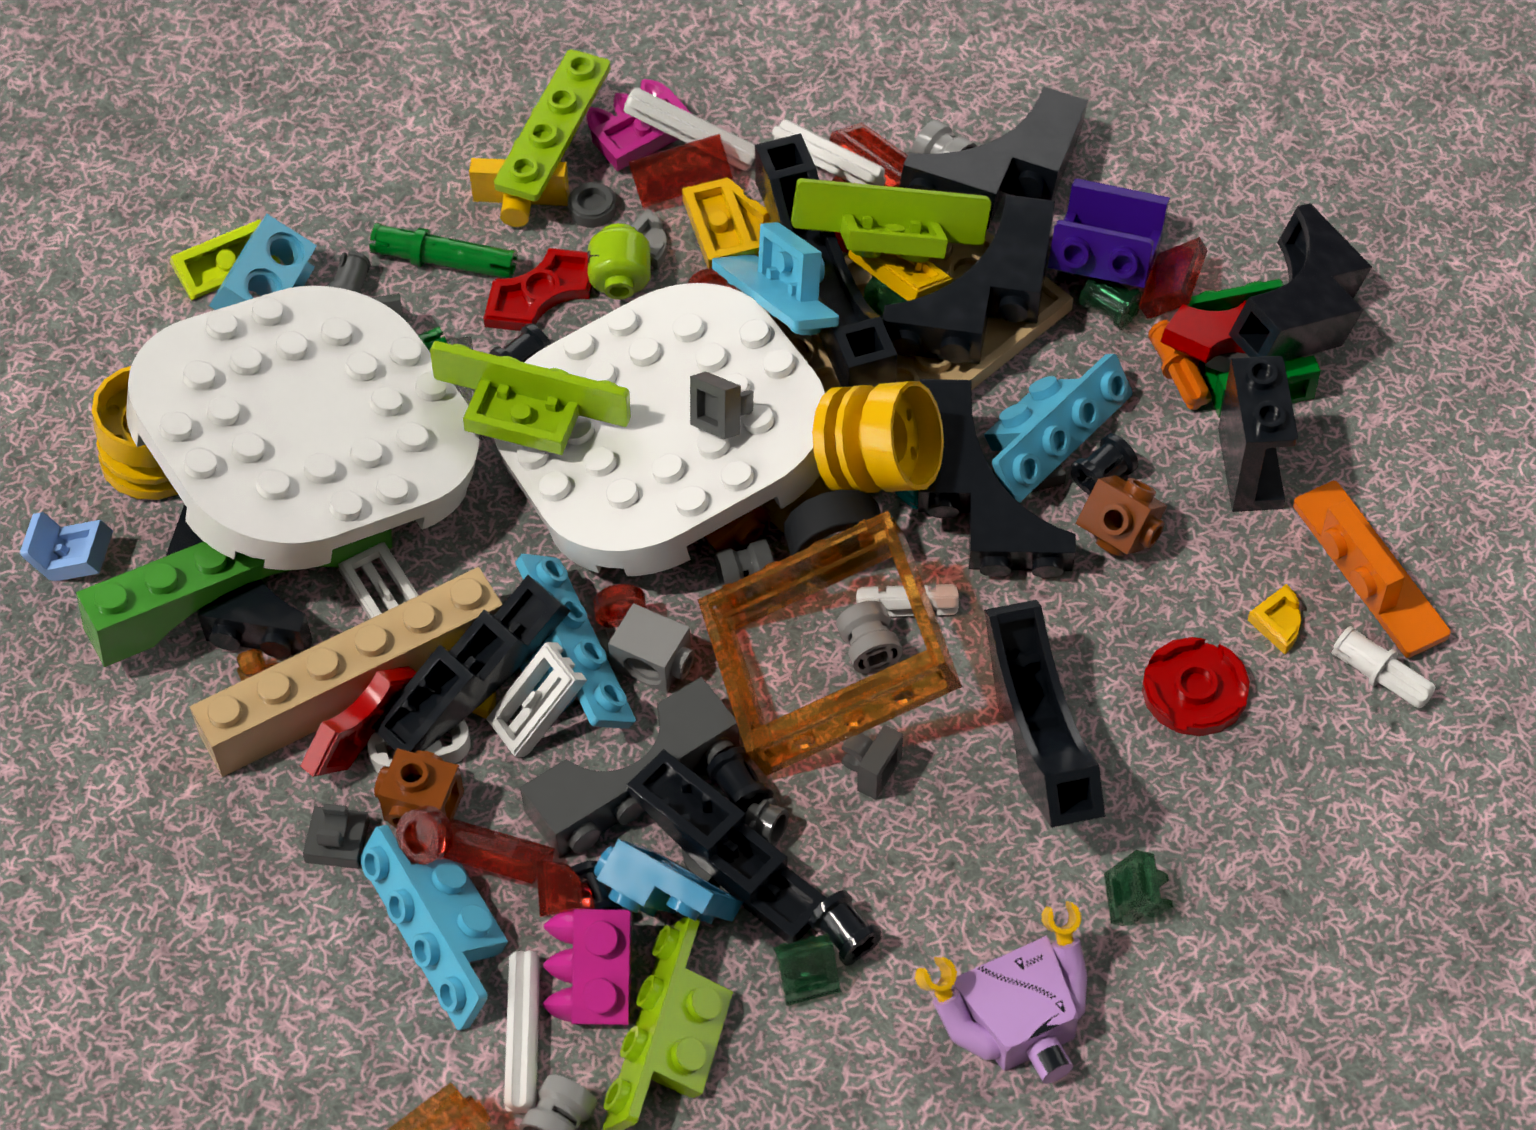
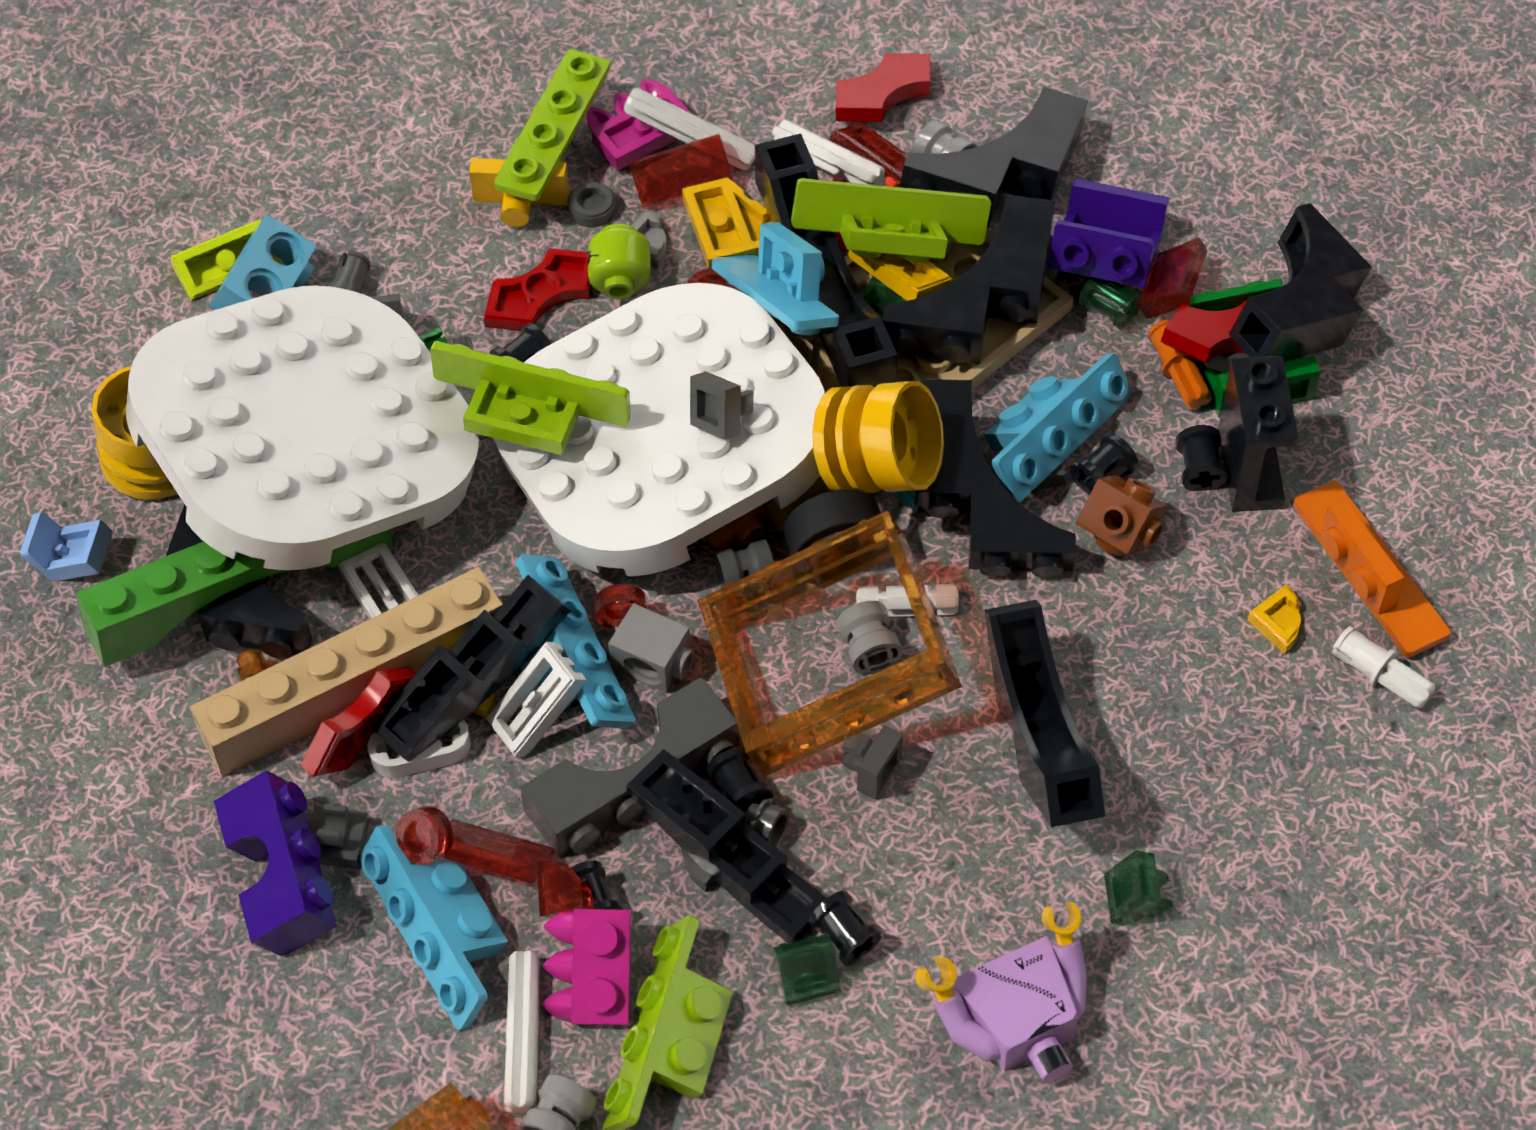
(292, 897): none -> dark purple arch
(418, 781): dark orange brick -> none
(423, 248): green pin -> none
(652, 883): dark azure plate -> none
(891, 82): none -> tile
(1194, 703): red tile -> none
(1201, 458): none -> black bush

